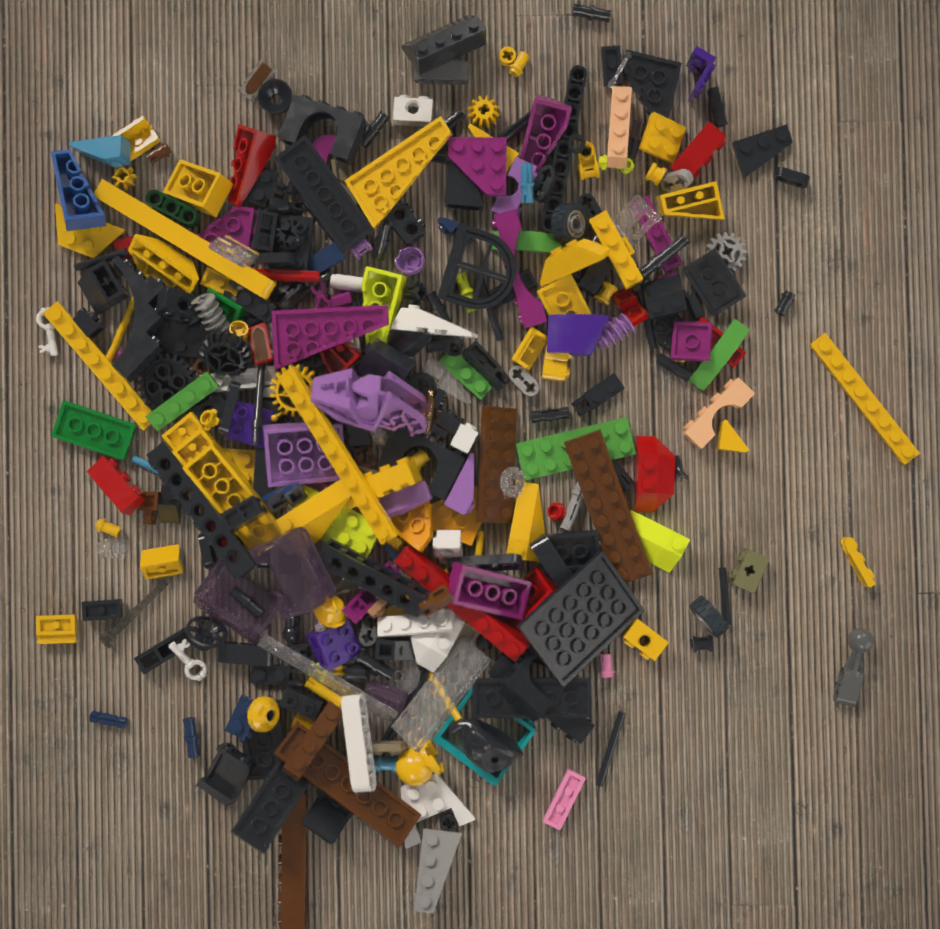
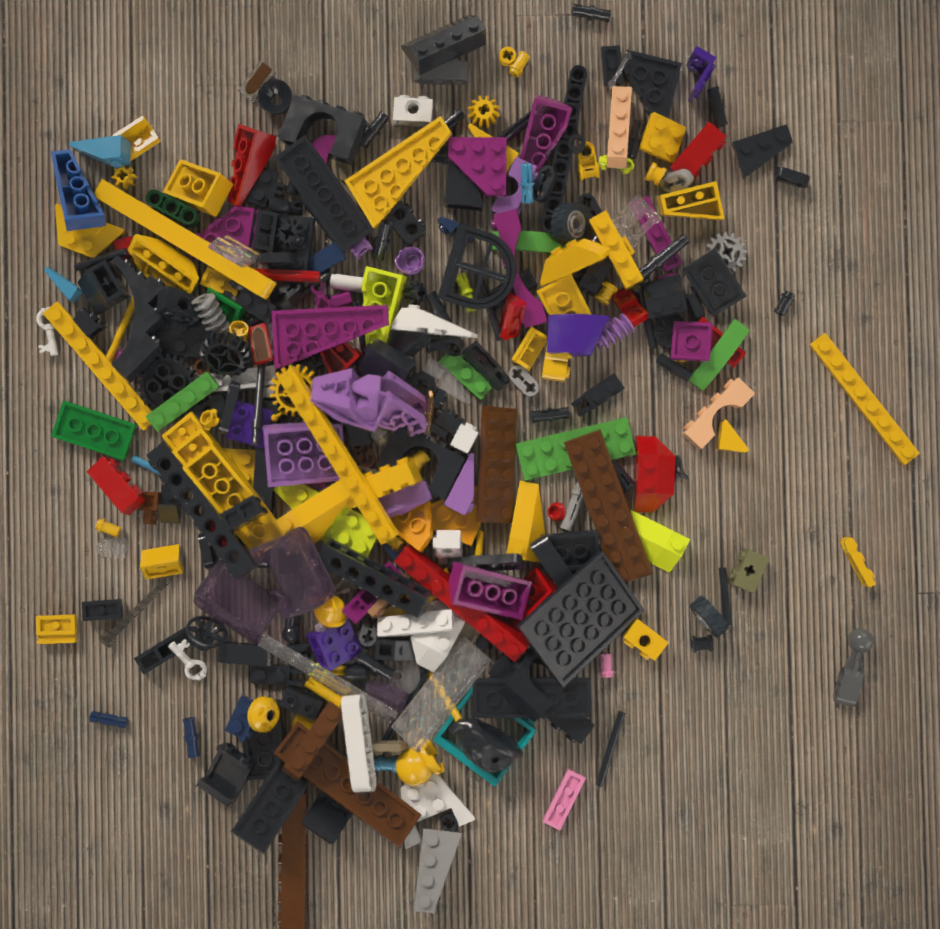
(69, 289): none -> dark azure slope
(159, 153): reddish brown pin -> none
(247, 602): black pin -> none
(288, 494): slope -> none
(438, 599): reddish brown plate -> none
(506, 482): clear gear -> none
(512, 316): none -> red panel

